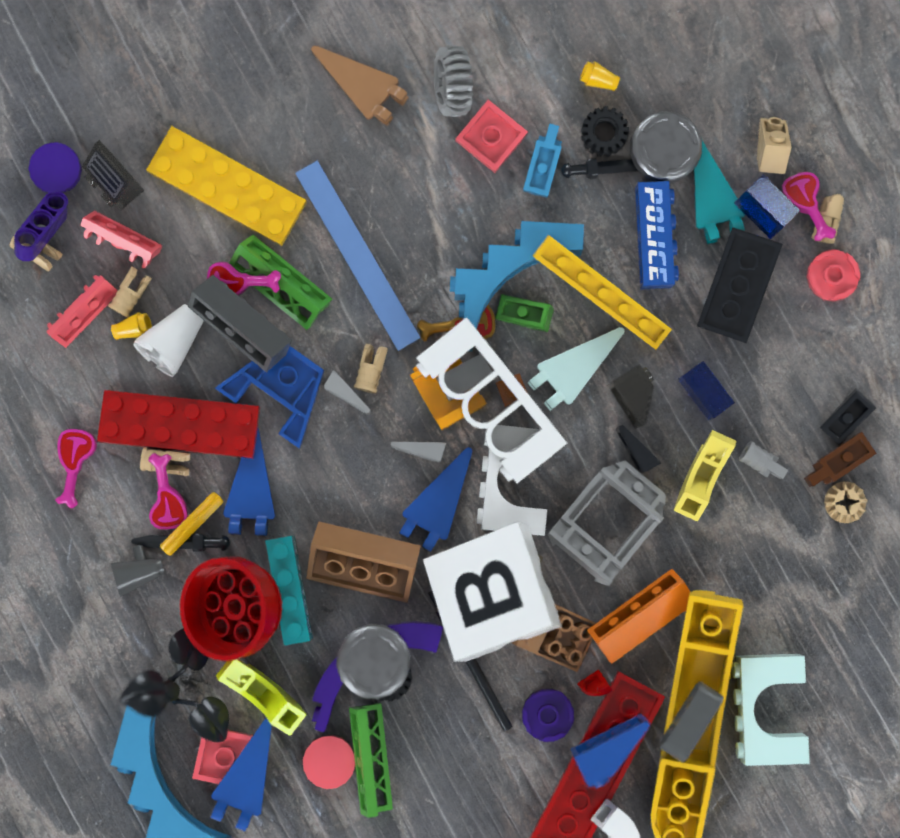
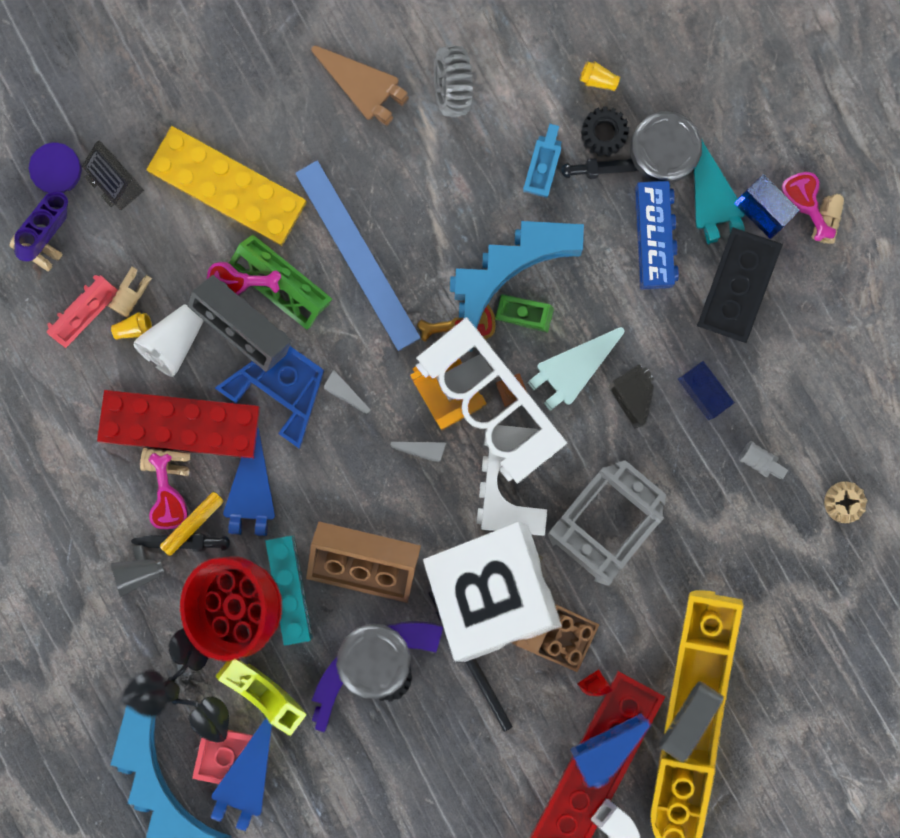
(73, 449): dark pink piece -> none
(120, 237): coral plate -> none
(329, 761): coral tile -> none
(364, 759): bright green fence -> none
(369, 373): tan hinge -> none
(437, 503): blue flag -> none
(491, 136): coral plate -> none
(548, 715): dark purple tile -> none
(601, 292): yellow plate -> none
(641, 456): black slope -> none
(641, 616): orange brick -> none
(703, 475): light yellow arch -> none
(753, 676): light aqua arch -> none
(773, 145): tan slope -> none
(833, 275): coral tile -> none
(841, 460): reddish brown hinge -> none
(848, 416): black slope -> none

